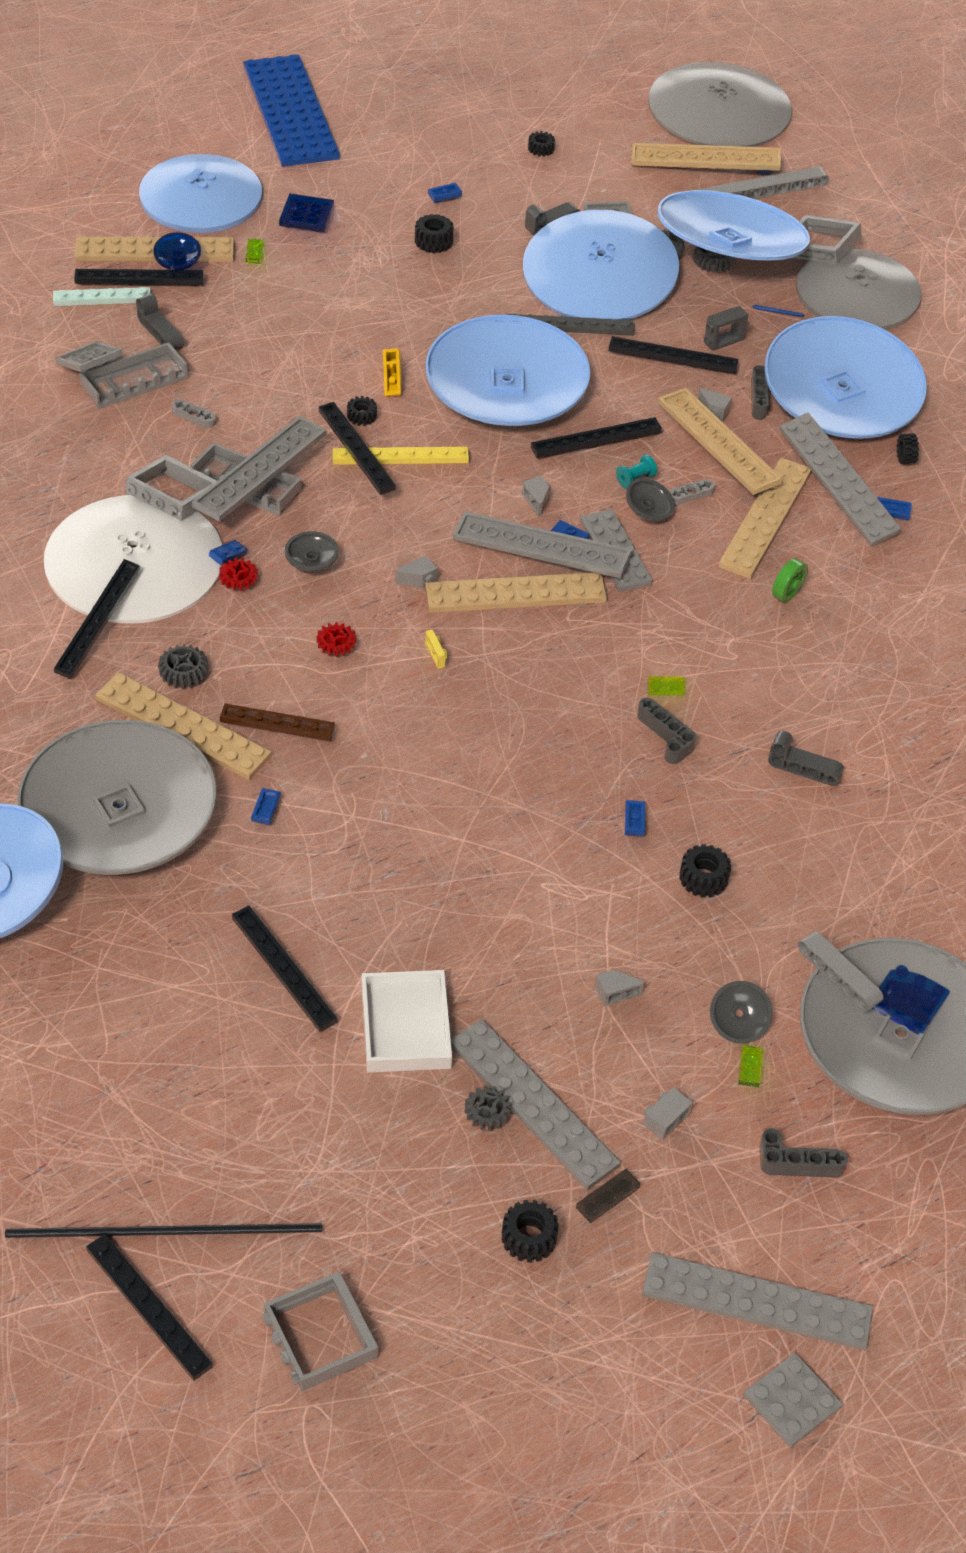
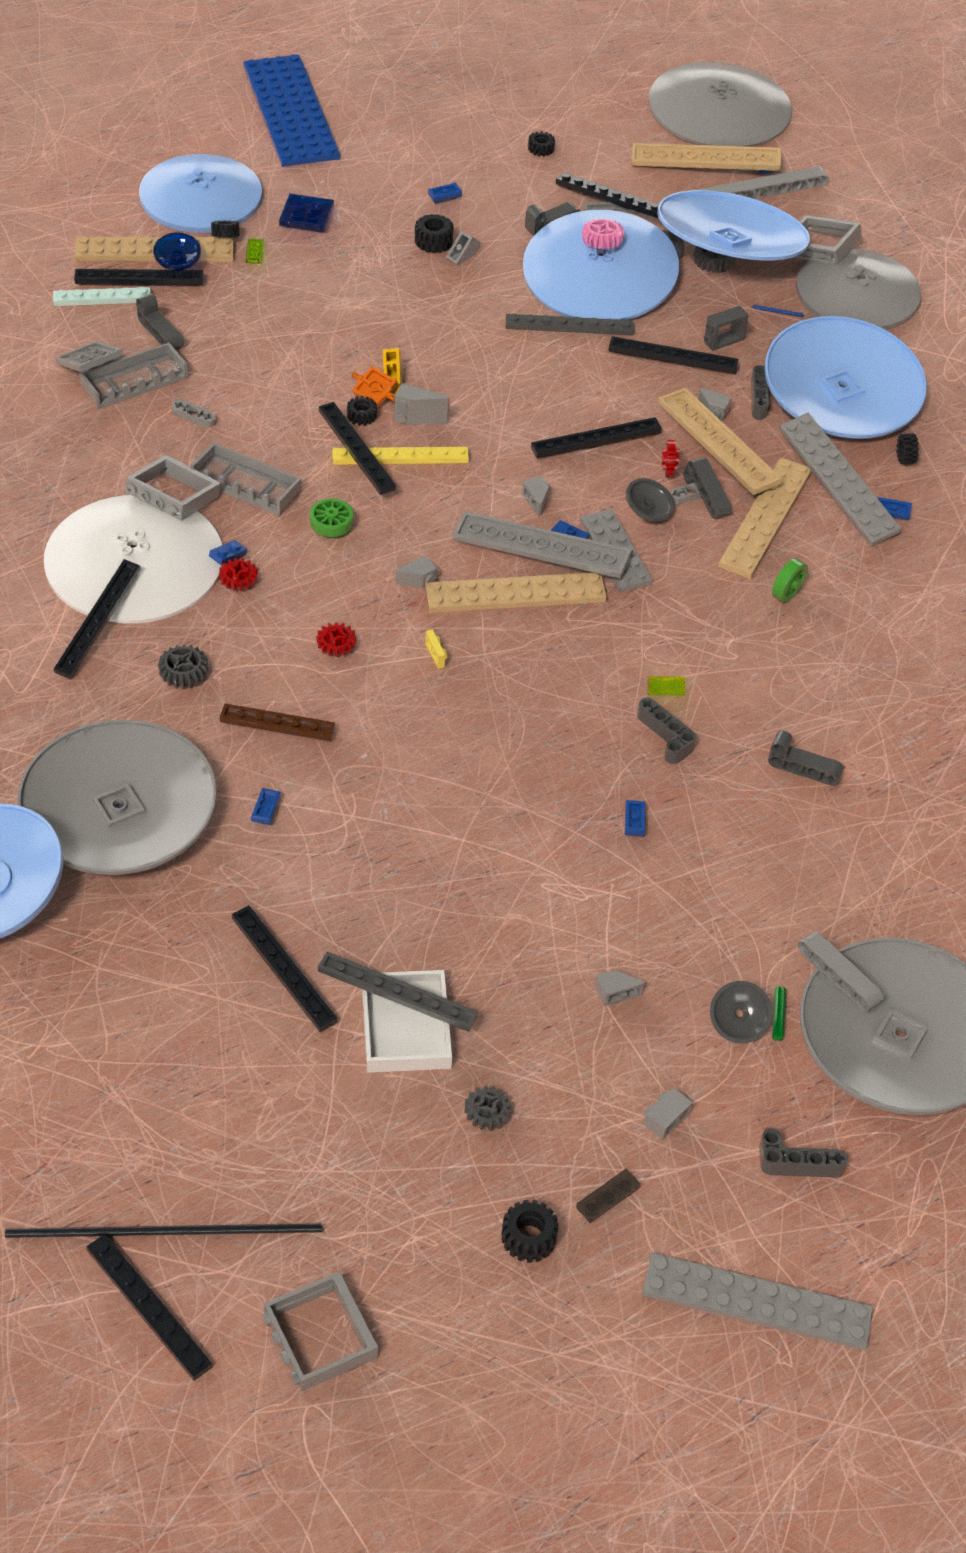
(212, 739): tan plate -> none
(225, 229): none -> black tyre
(258, 468): light grey plate -> none
(311, 551): dark grey dish -> none
(331, 517): none -> bright green wheel
(374, 385): none -> orange plate
(398, 991): none -> dark grey plate
(420, 406): none -> light grey slope
(463, 248): none -> light grey slope
(477, 356): light blue dish -> none
(535, 1104): light grey plate -> none
(602, 234): none -> bright pink gear
(607, 194): none -> black plate
(646, 467): teal piece -> none
(670, 458): none -> red gear
(701, 473): none -> dark grey beam
(701, 882): black tyre -> none
(750, 1066): clear neon green plate -> none
(779, 1013): none -> green axle
(792, 1400): light grey plate -> none
(911, 999): clear blue plate -> none

